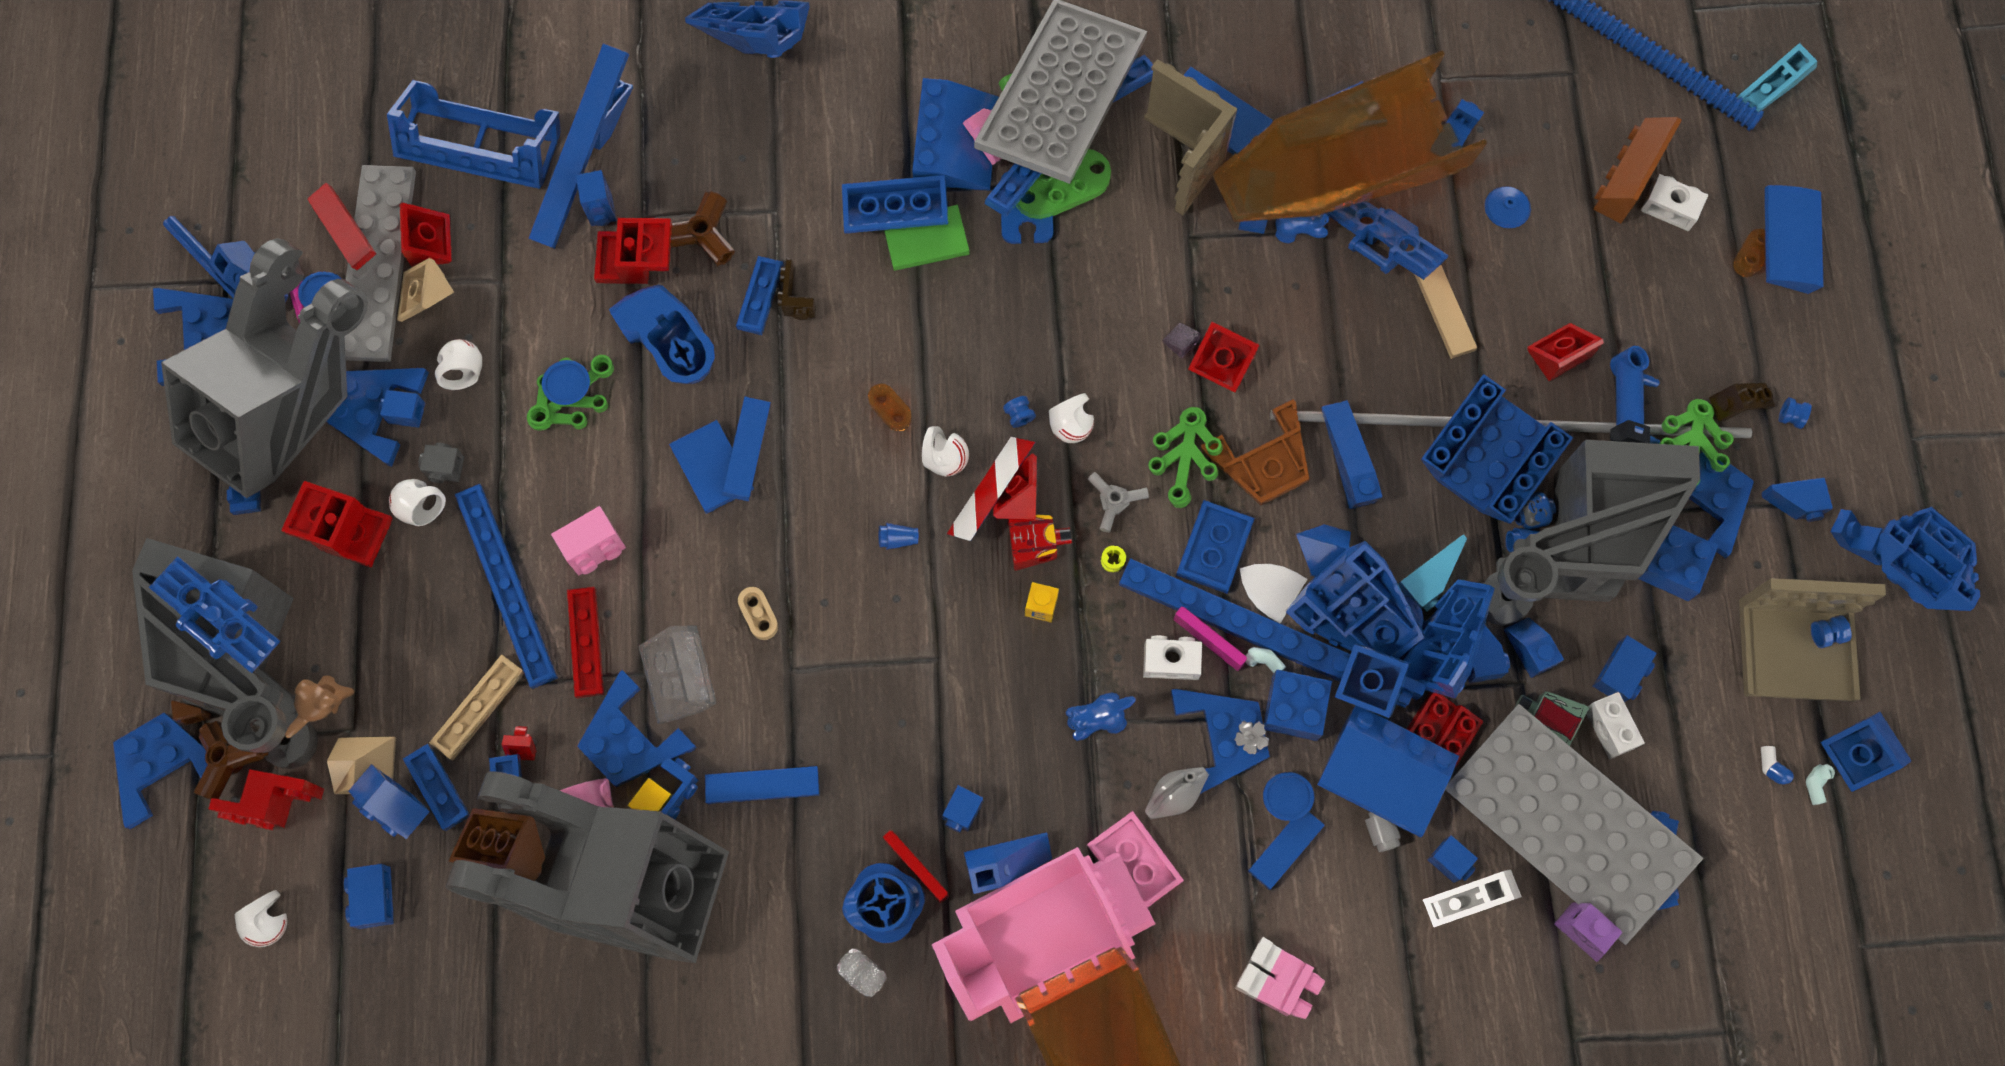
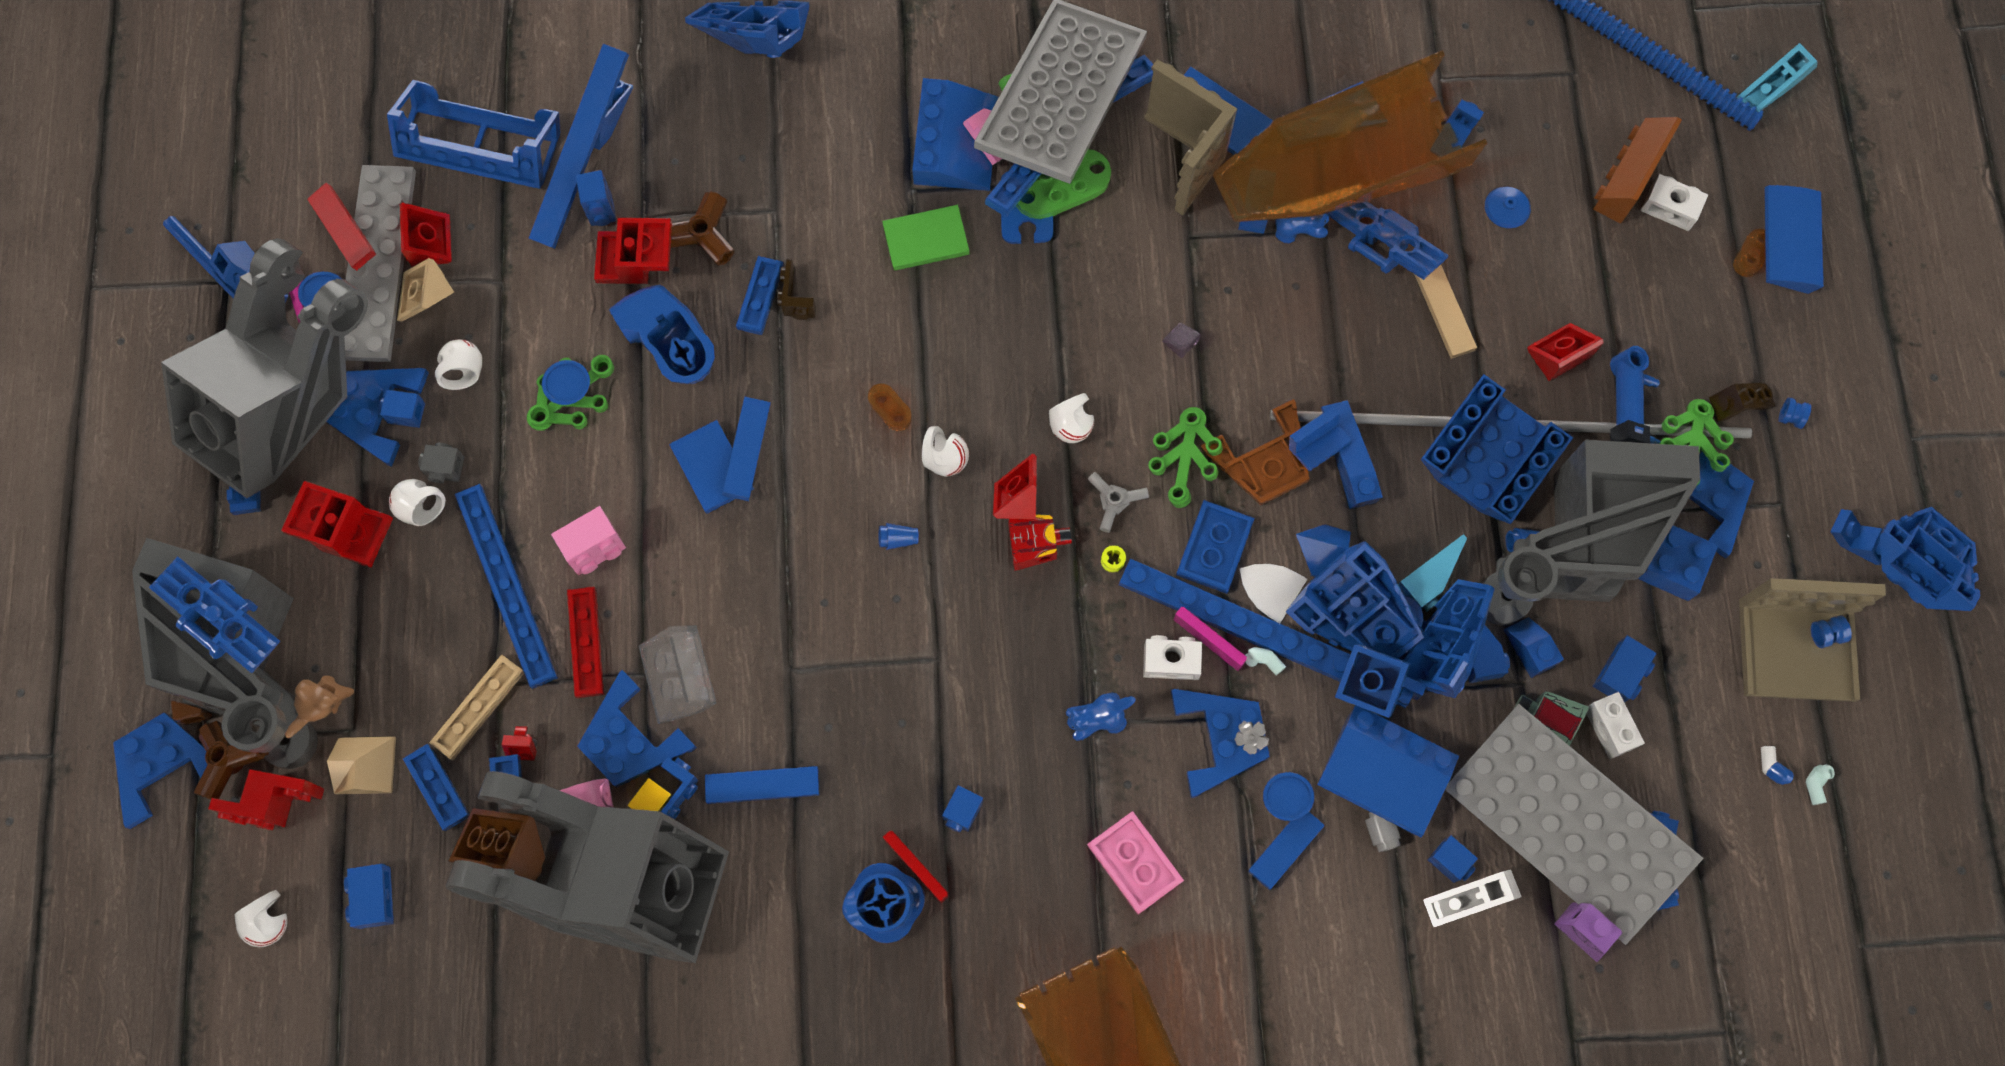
(201, 315): blue wing -> none
(387, 803): blue brick -> none
(758, 614): tan plate -> none
(861, 972): clear gear -> none
(895, 204): blue slope -> none
(990, 488): sticker -> none
(1004, 862): blue slope -> none
(1019, 411): blue wheel -> none
(1040, 930): bright pink panel -> none
(1041, 602): yellow brick -> none
(1176, 792): light grey hat -> none
(1223, 357): red slope -> none
(1285, 986): bright pink hips -> none
(1297, 705): blue brick -> none
(1319, 439): none -> blue panel
(1445, 724): red slope -> none
(1536, 512): blue head -> none
(1800, 498): blue slope -> none
(1866, 752): blue slope -> none

